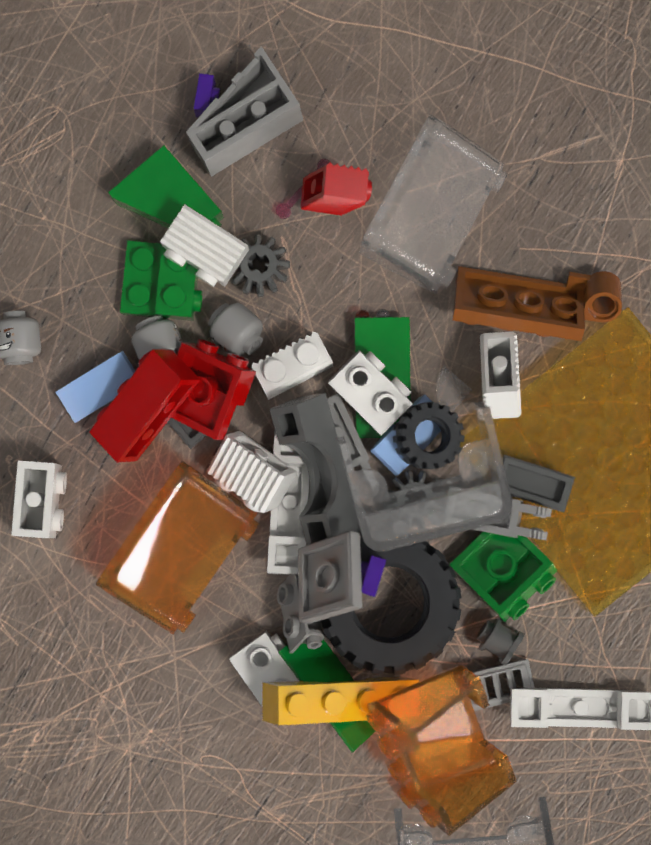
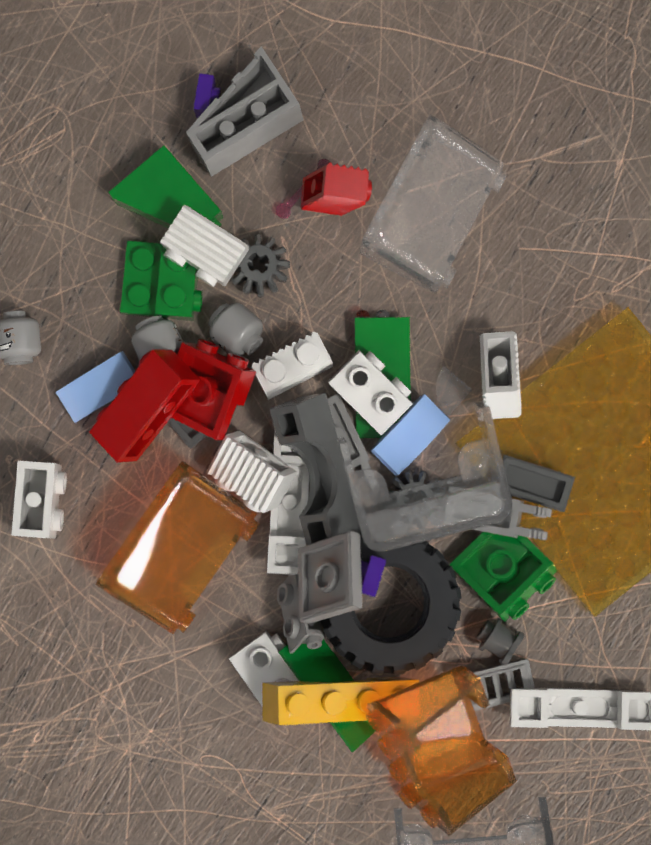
(450, 433): black tyre -> none
(553, 306): dark orange hinge -> none

